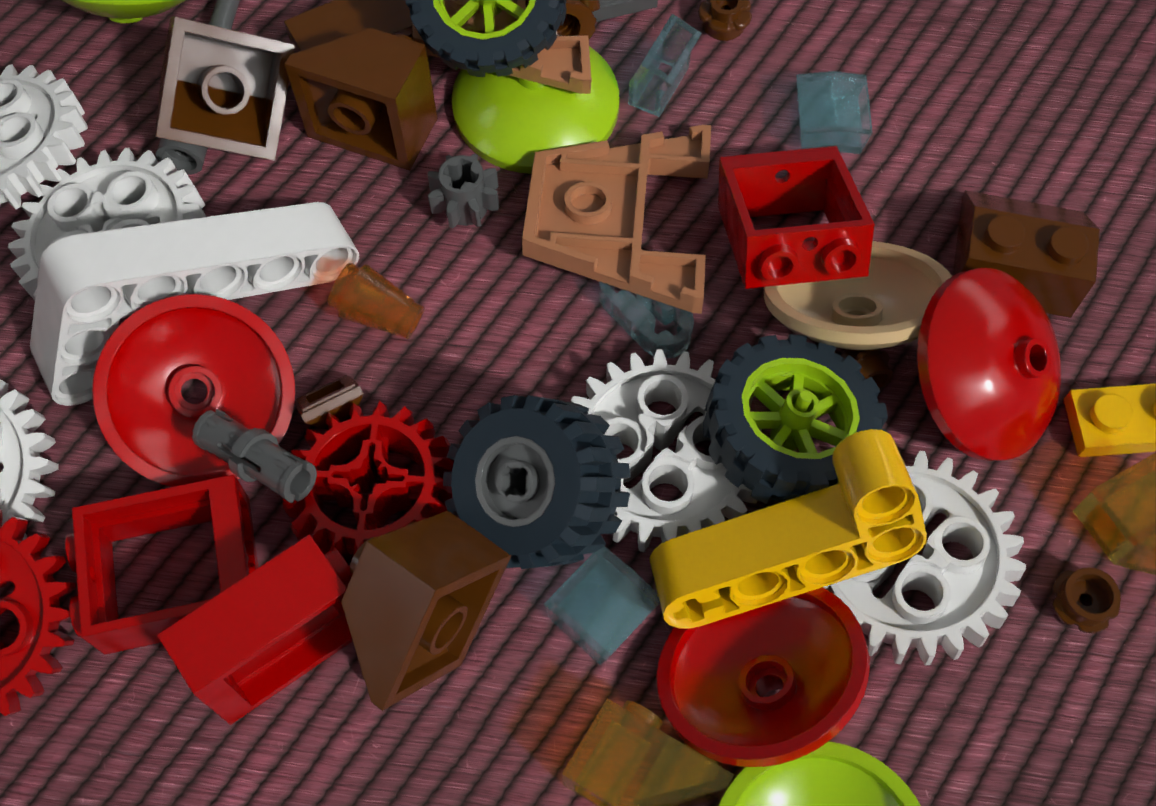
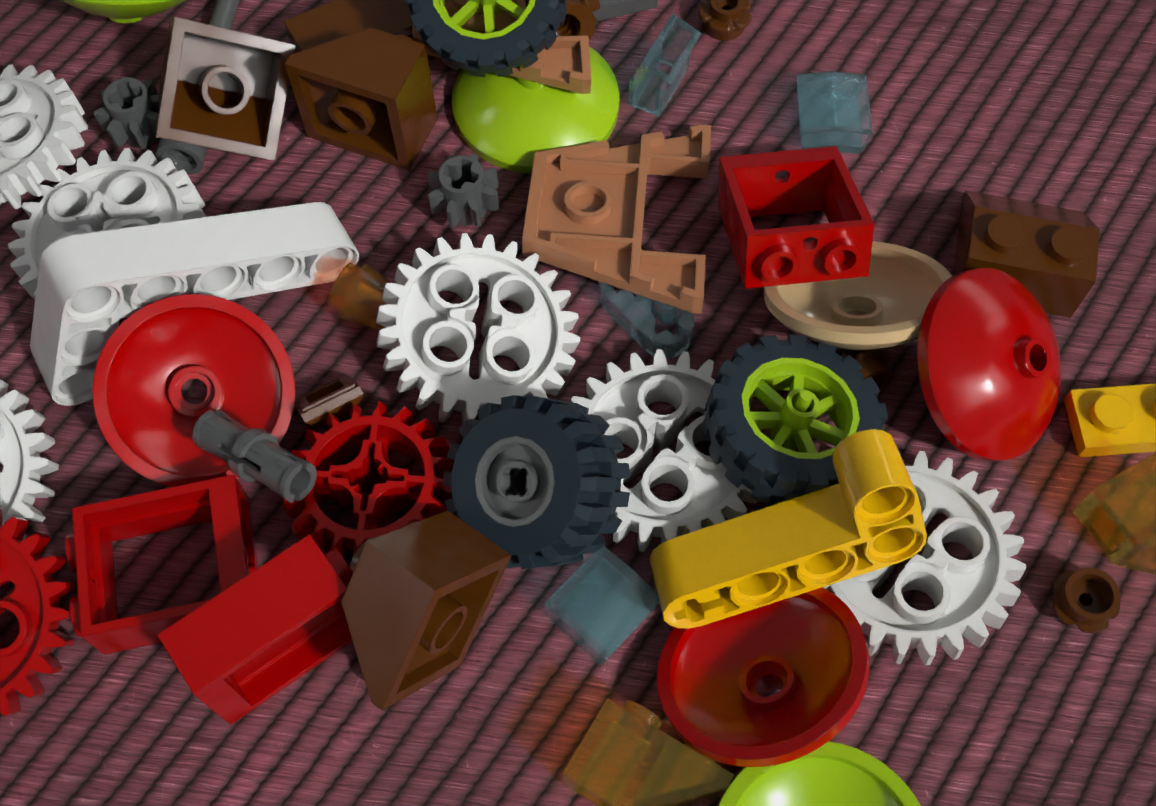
(129, 112): none -> dark grey gear
(422, 320): none -> white gear

